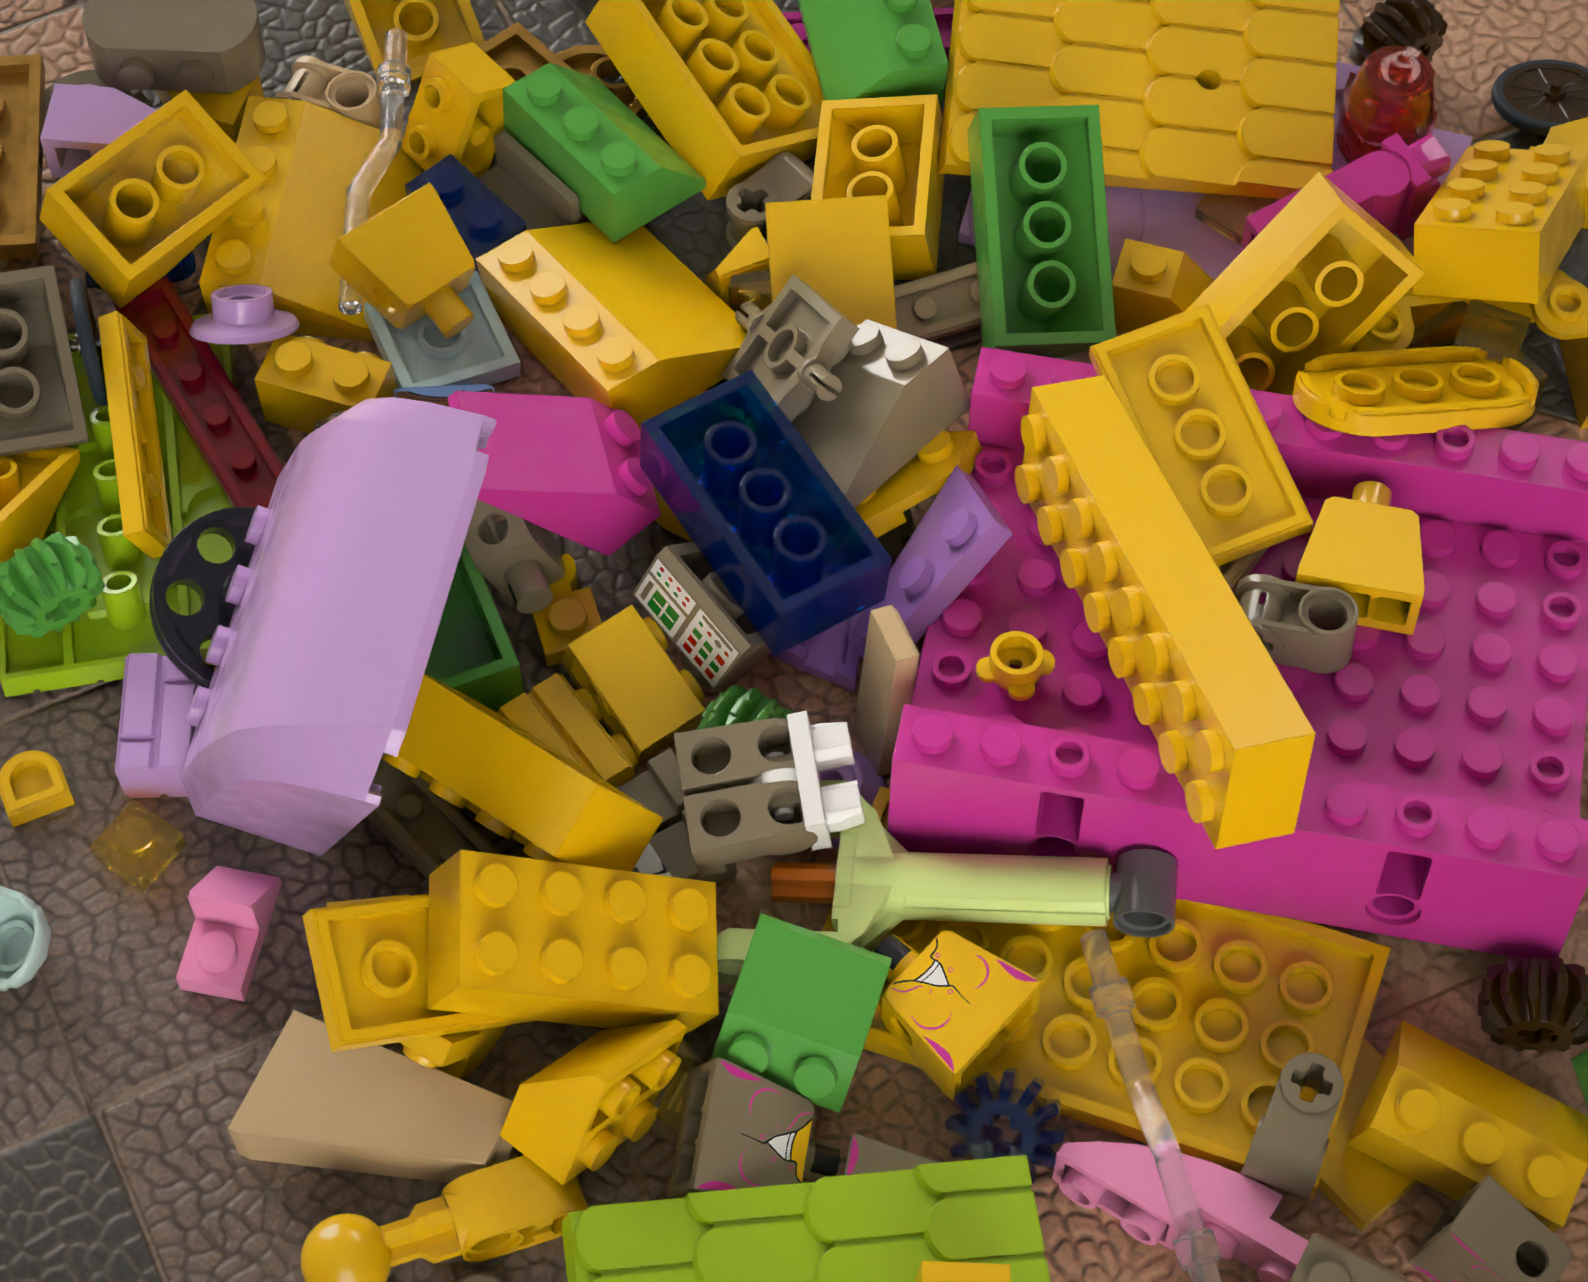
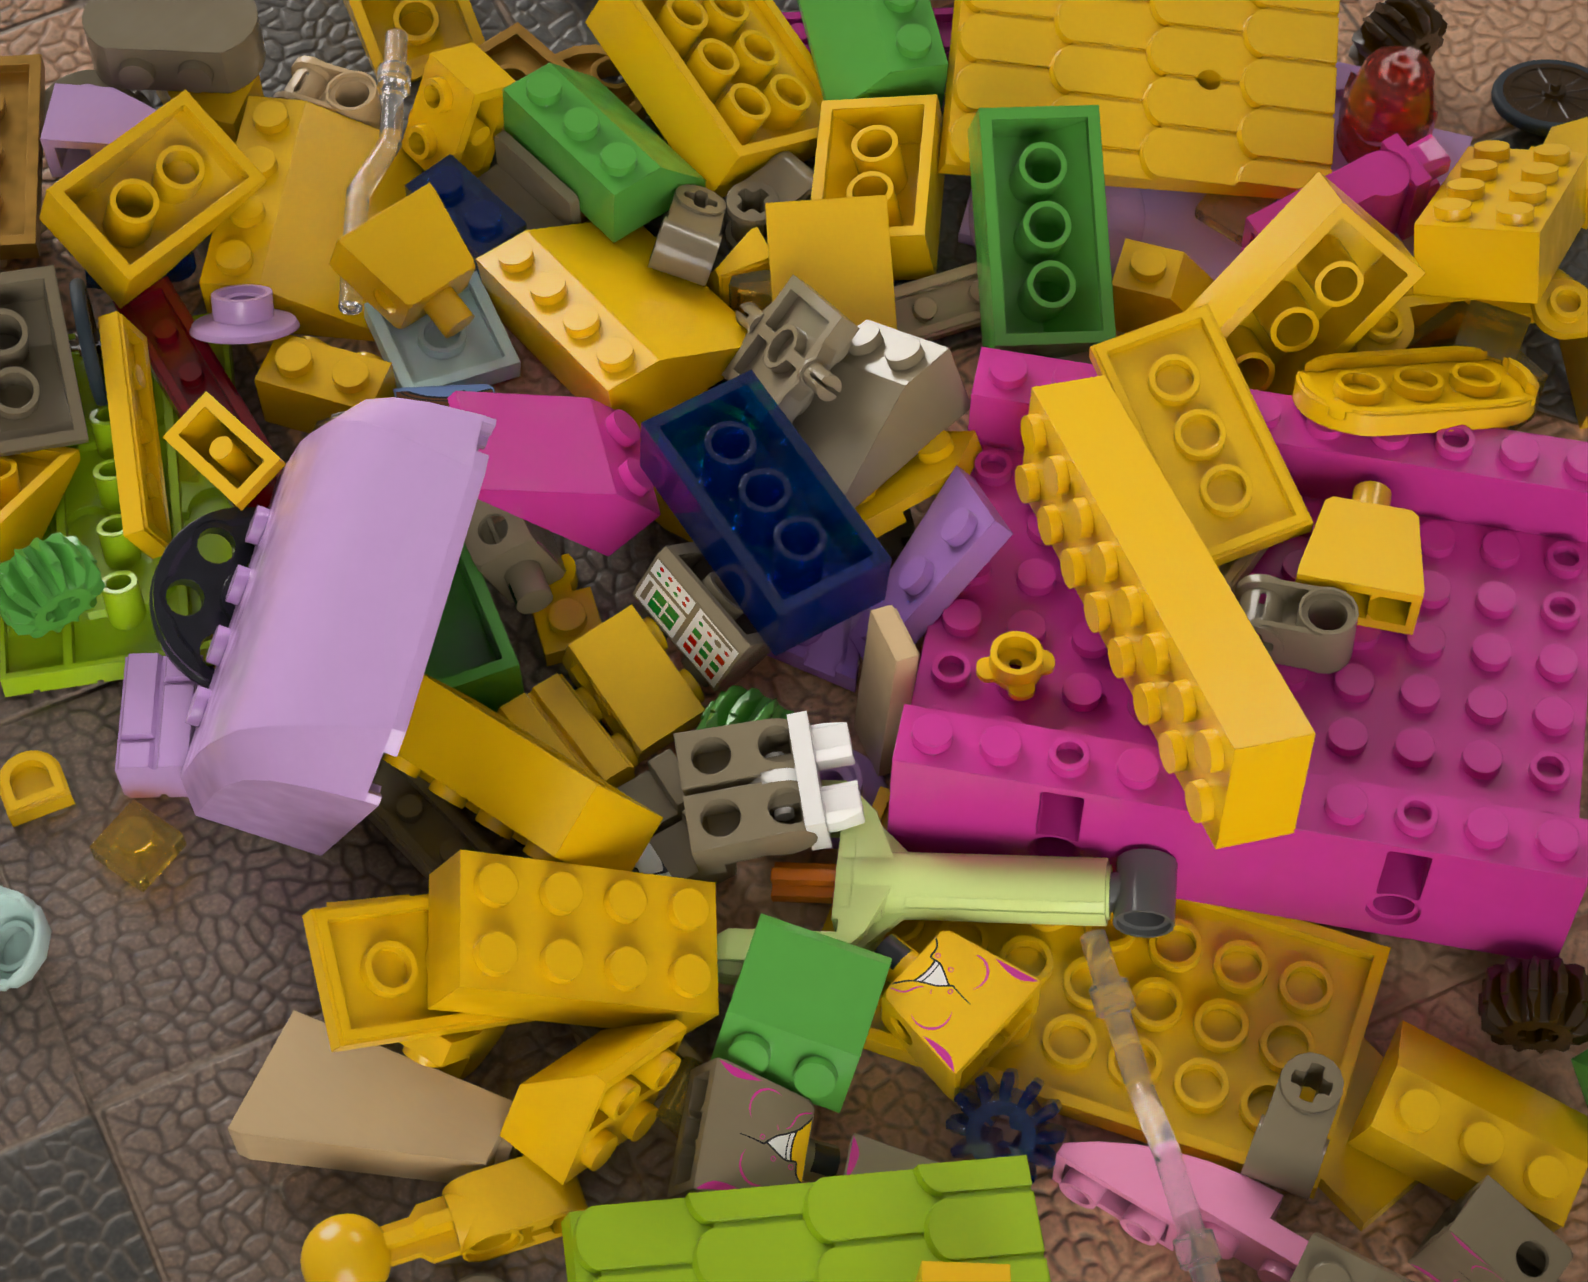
(224, 450): none -> yellow slope
(228, 931): bright pink slope -> none
(690, 234): none -> dark tan piece

